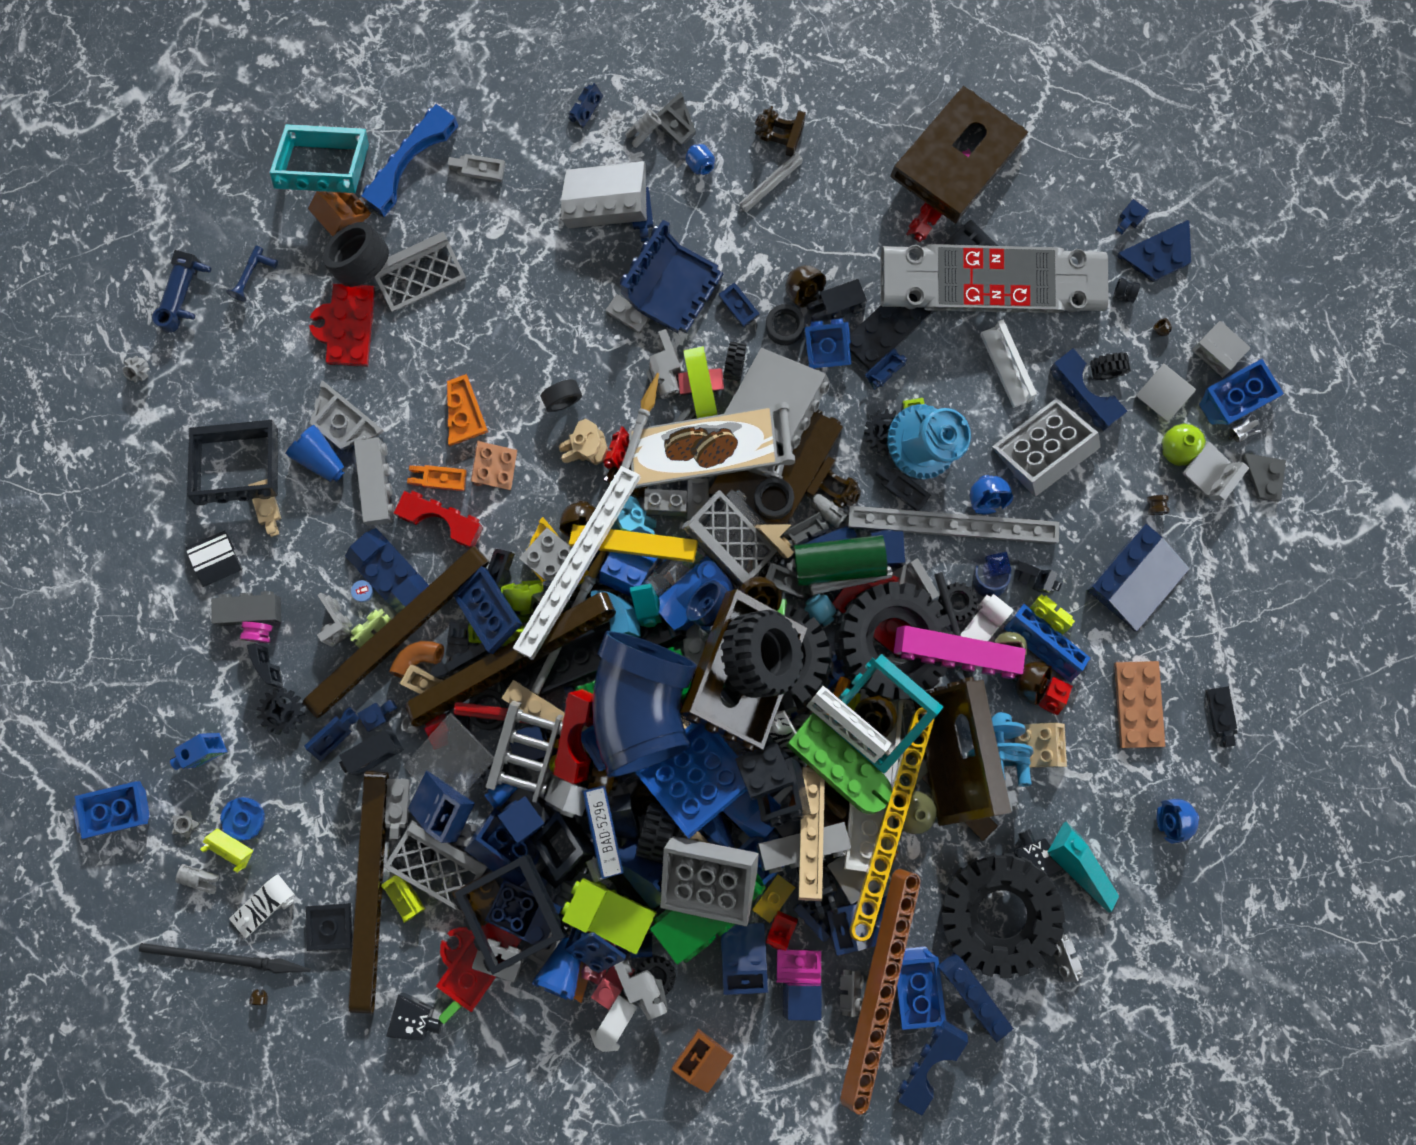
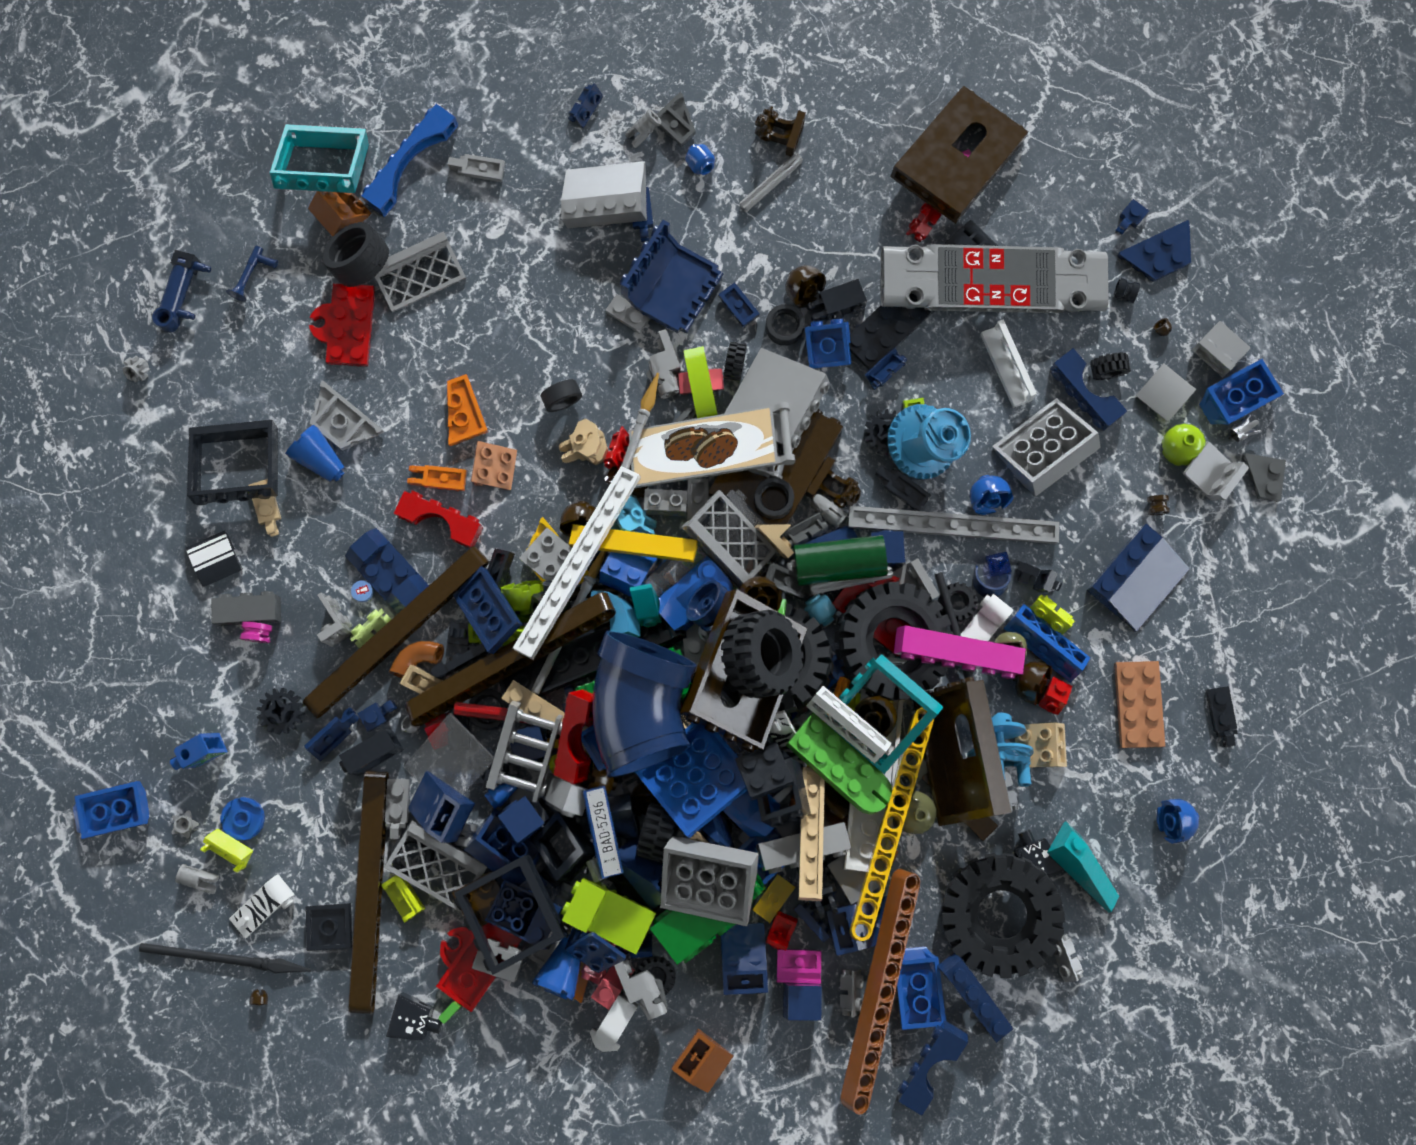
(268, 672): black slope -> none
(373, 481): light grey brick -> none

